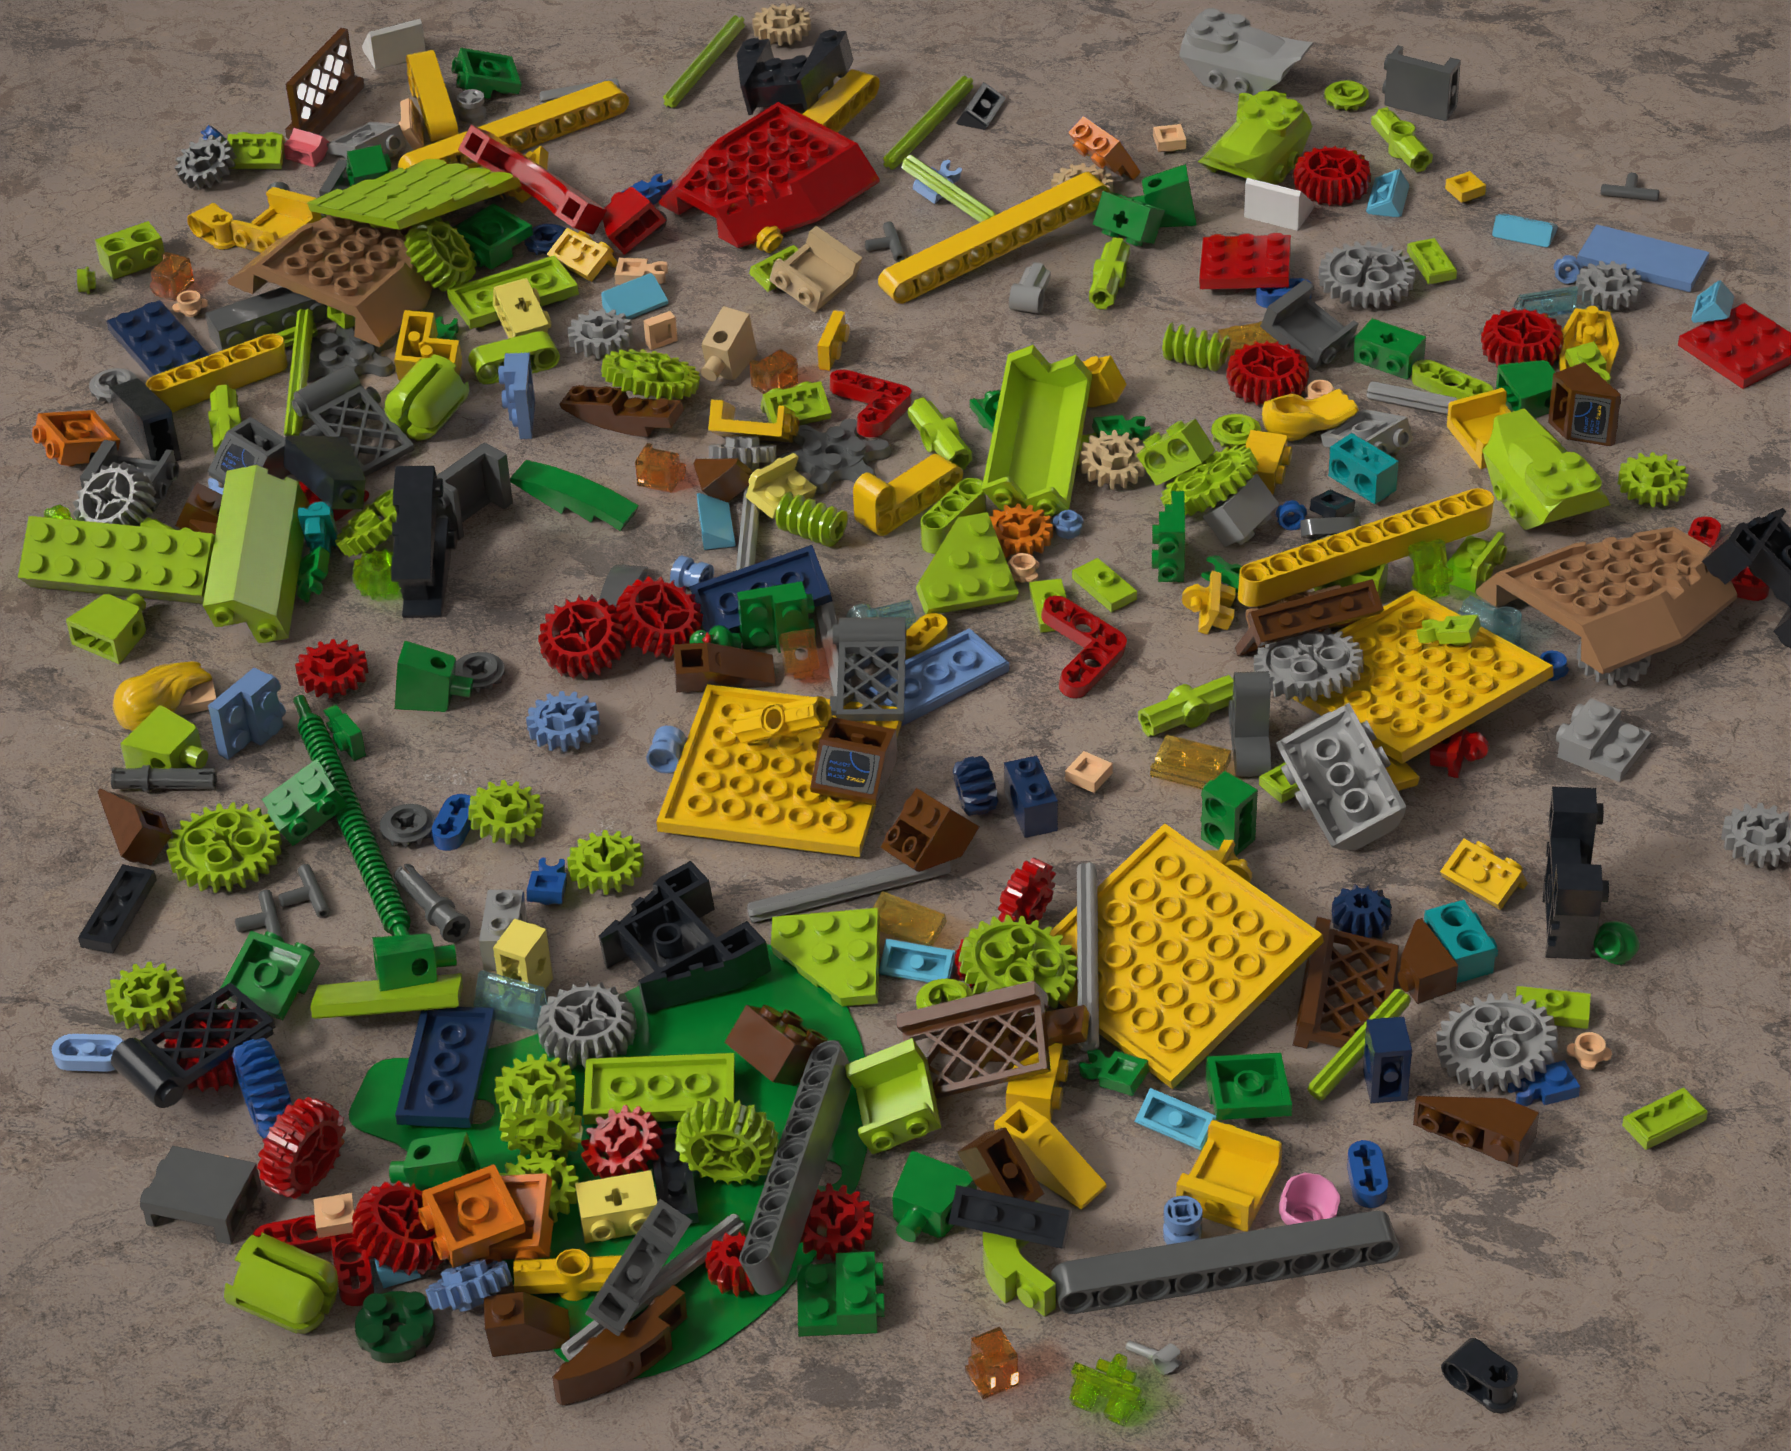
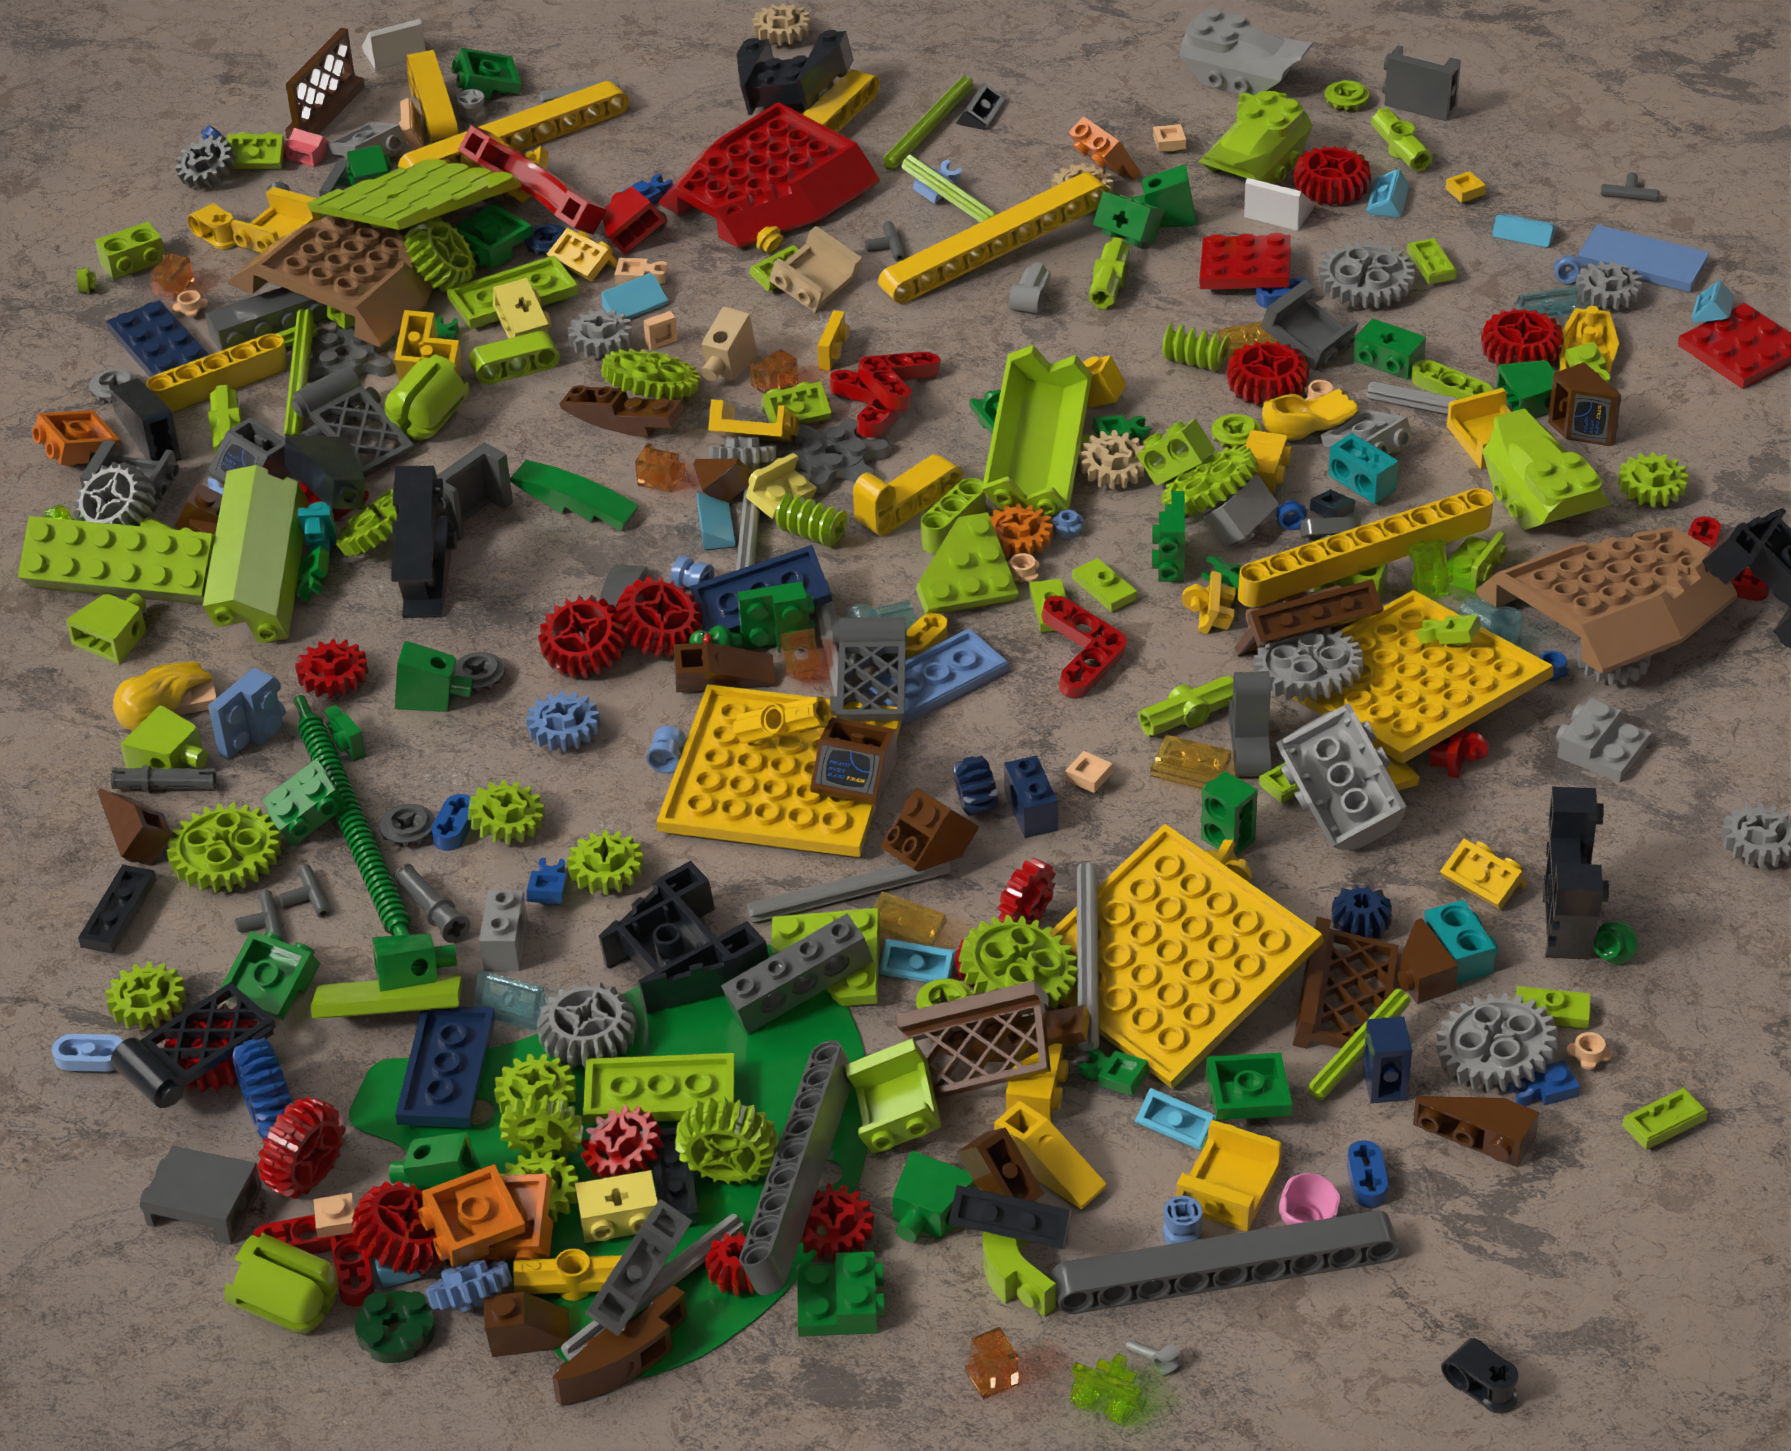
(373, 574): clear neon green gear -> none
(518, 392): medium blue plate -> none
(524, 954): light yellow brick -> none
(703, 61): lime axle -> none
(774, 1042): reddish brown slope -> none
(797, 973): none -> dark grey brick
(885, 374): none -> red beam
(939, 433): lime piece -> none

